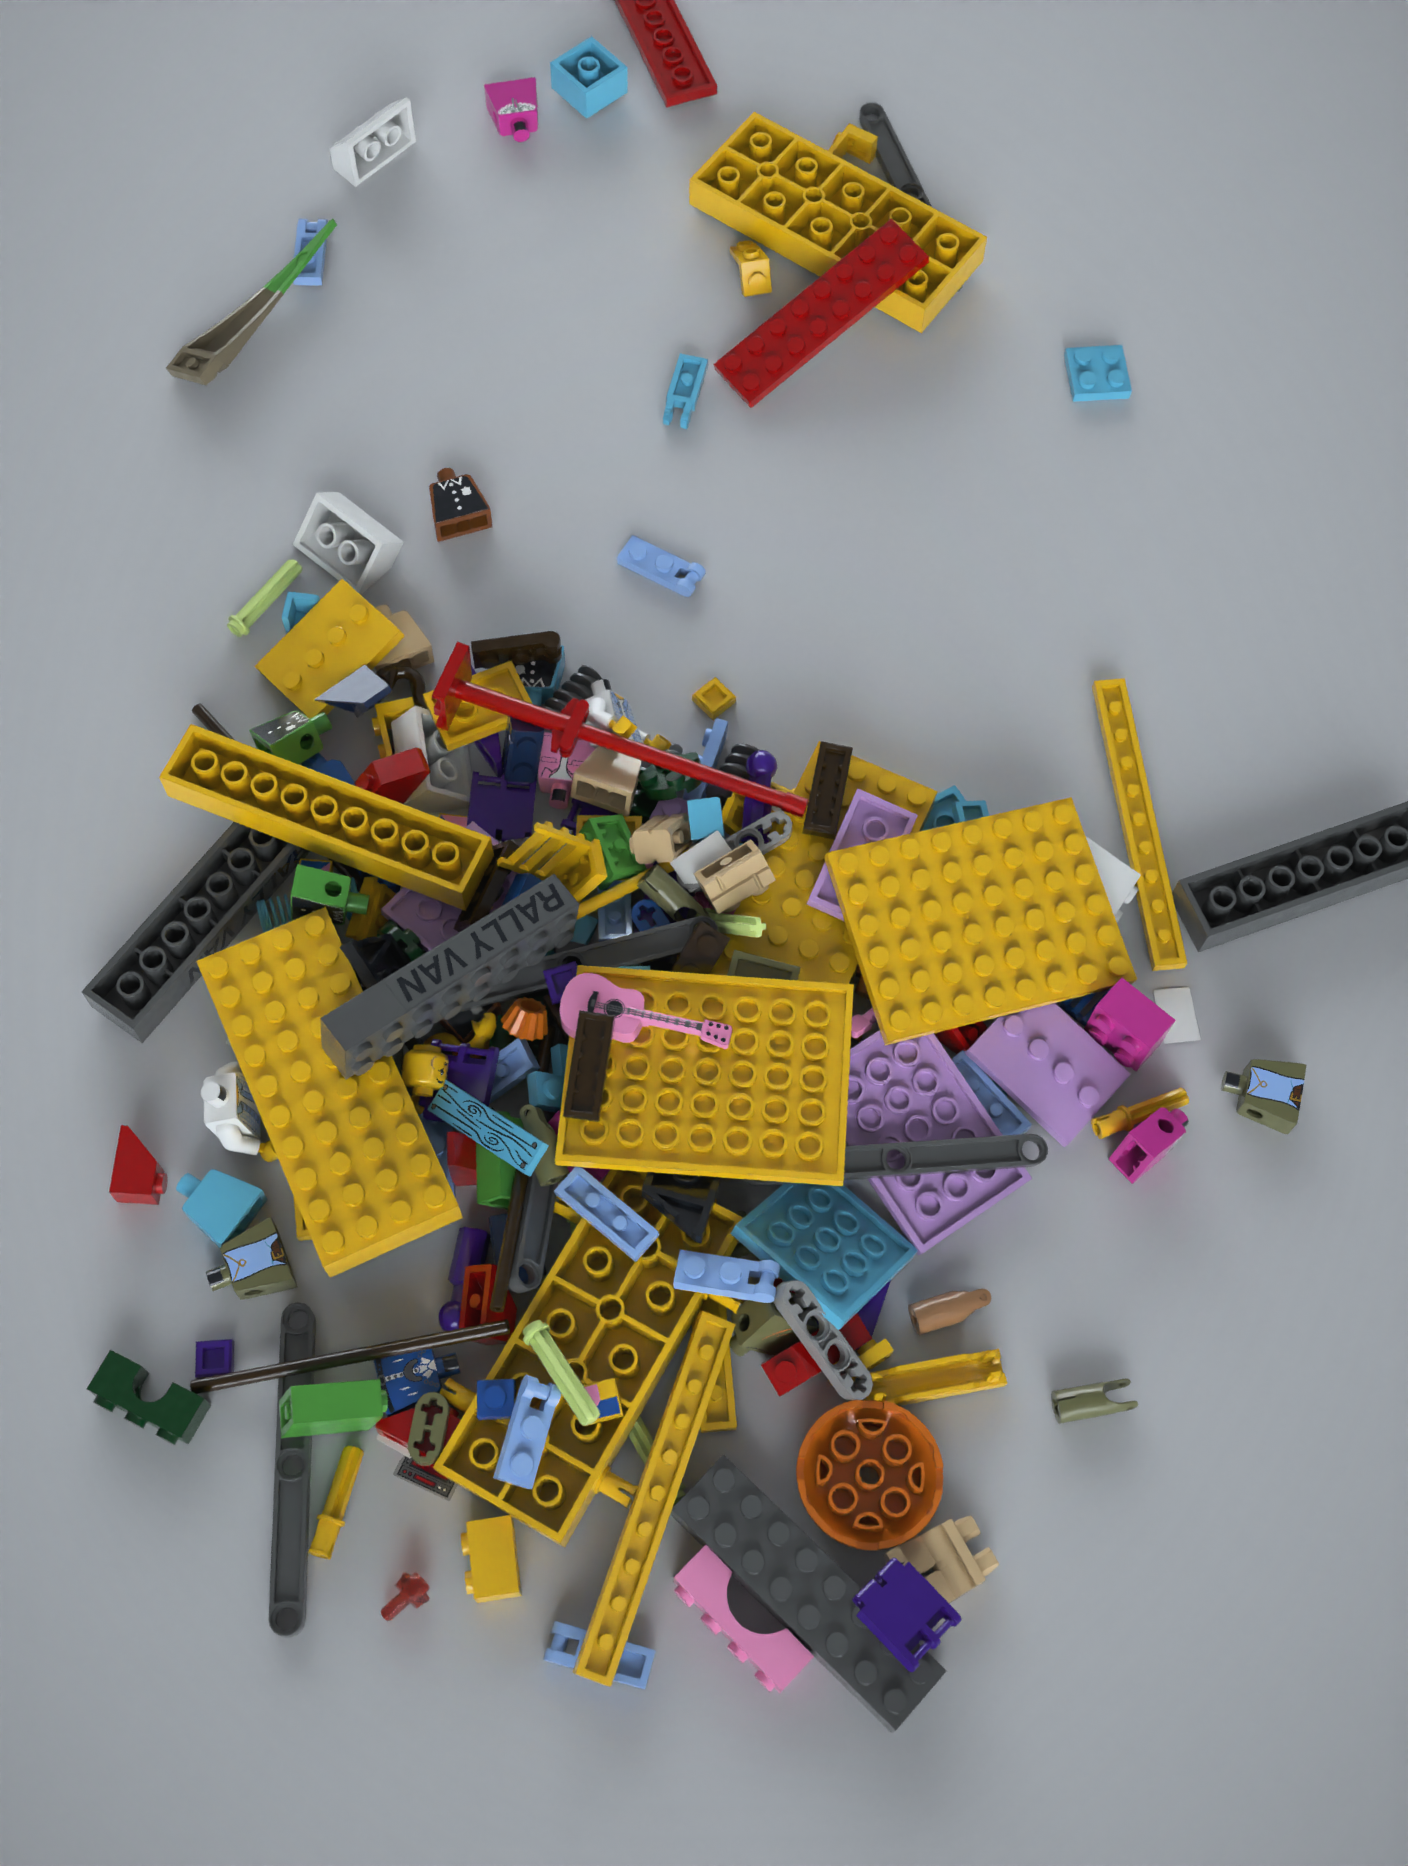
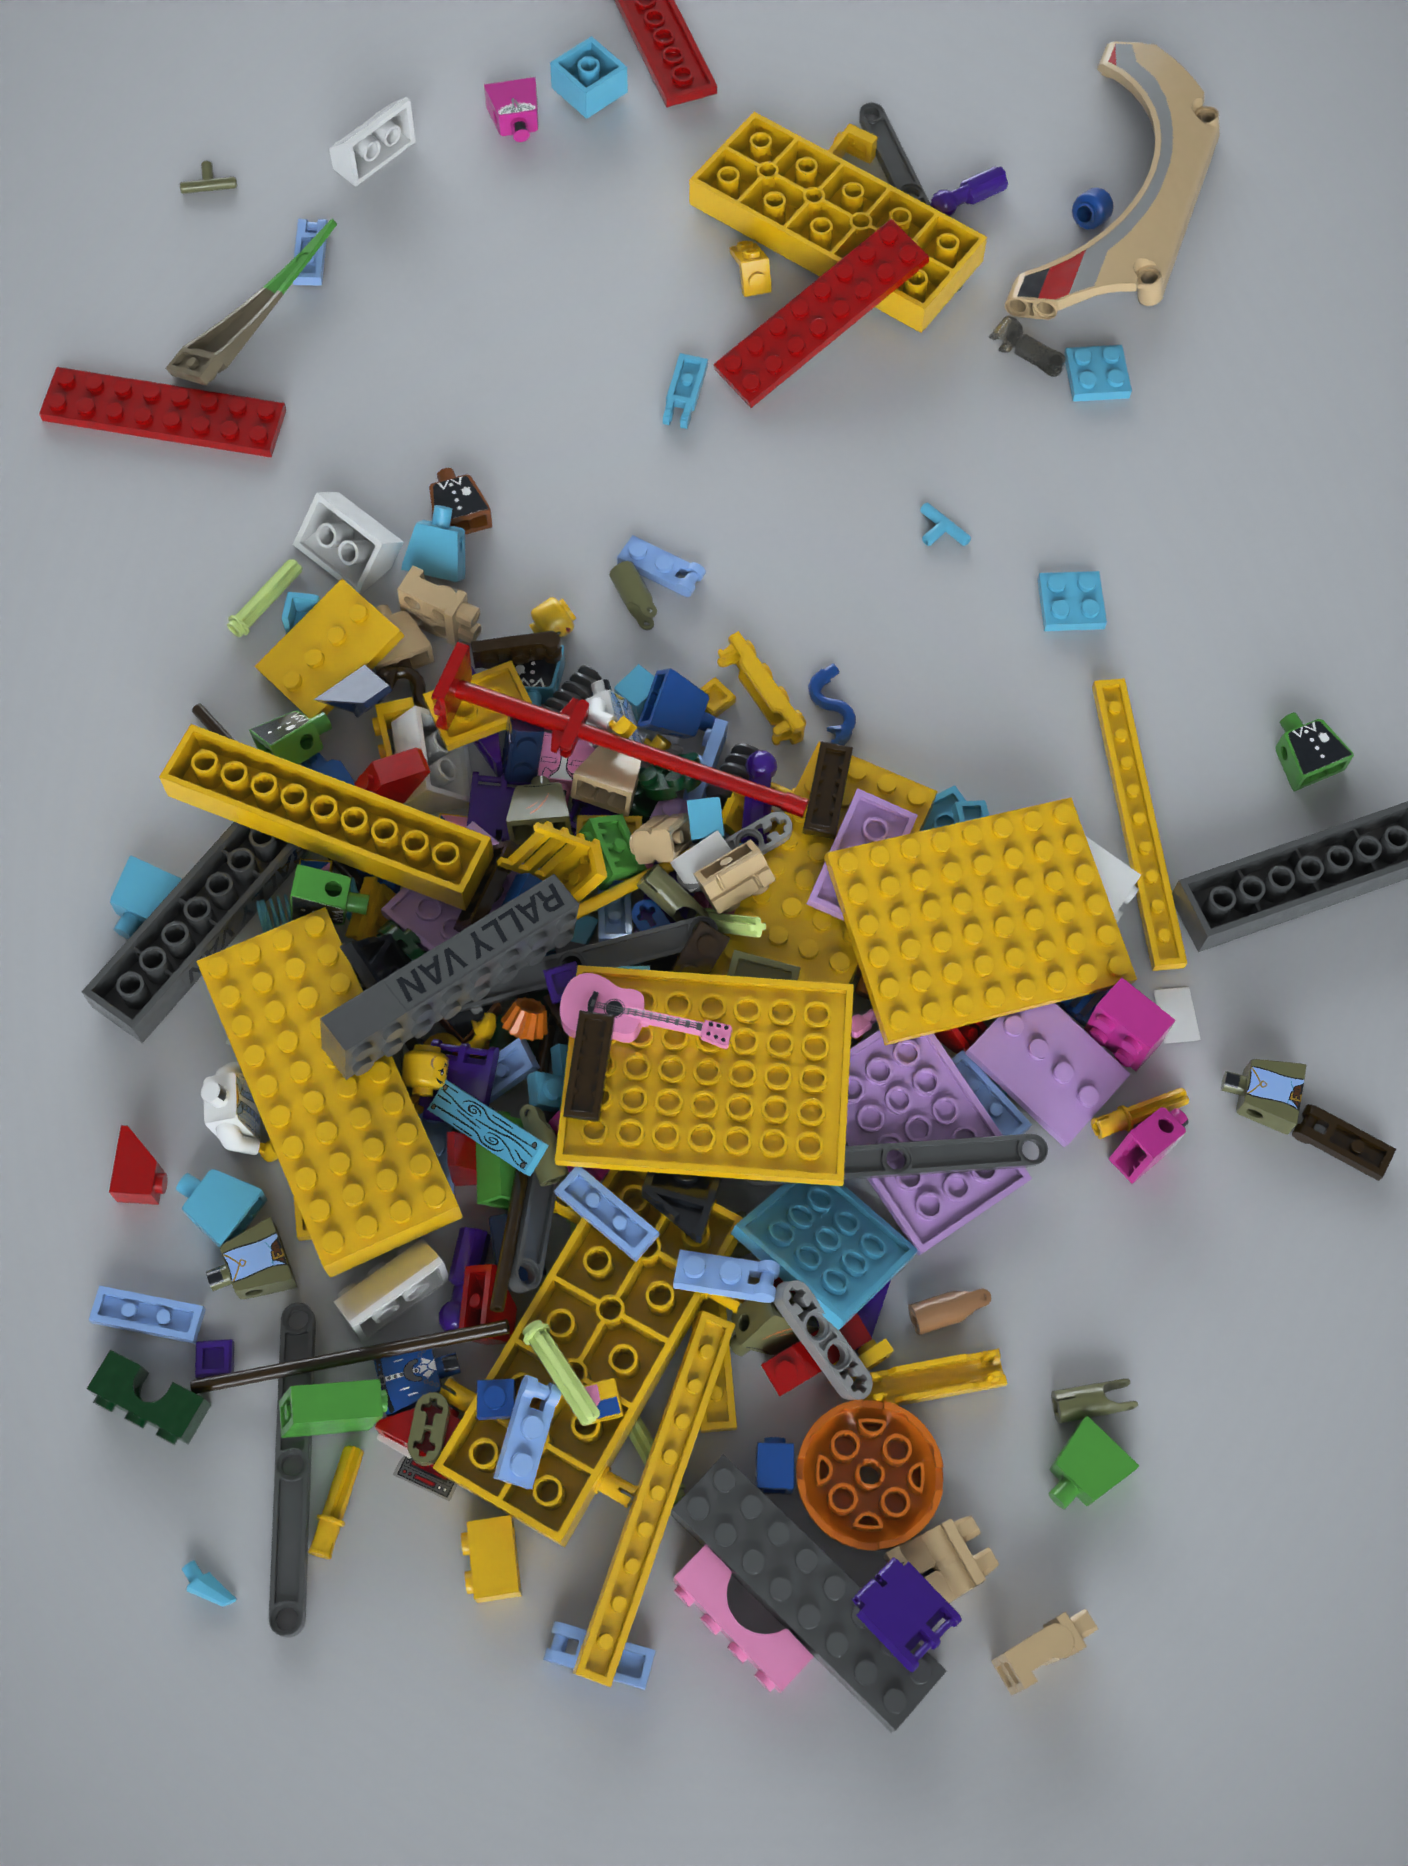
(139, 894): none -> medium azure torso
(147, 1314): none -> light blue plate
(163, 412): none -> red plate
(206, 1585): none -> medium azure bar
(207, 182): none -> olive piece
(391, 1289): none -> white slope
(412, 1591): clear red plate -> none
(437, 547): none -> medium azure torso
(439, 608): none -> tan hips
(536, 803): none -> olive torso
(552, 616): none -> yellow head
(634, 593): none -> olive piece
(635, 689): none -> medium azure panel
(675, 706): none -> blue torso
(764, 691): none -> yellow piece
(775, 1466): none -> blue brick
(817, 682): none -> blue animal
(942, 525): none -> medium azure piece
(971, 190): none -> dark purple piece
(1028, 348): none -> clear smoke piece
(1054, 1642): none -> tan hips
(1071, 601): none -> medium azure plate
(1088, 1465): none -> bright green torso
(1092, 208): none -> blue head
(1146, 238): none -> tan panel
(1310, 751): none -> torso
(1344, 1142): none -> dark brown plate

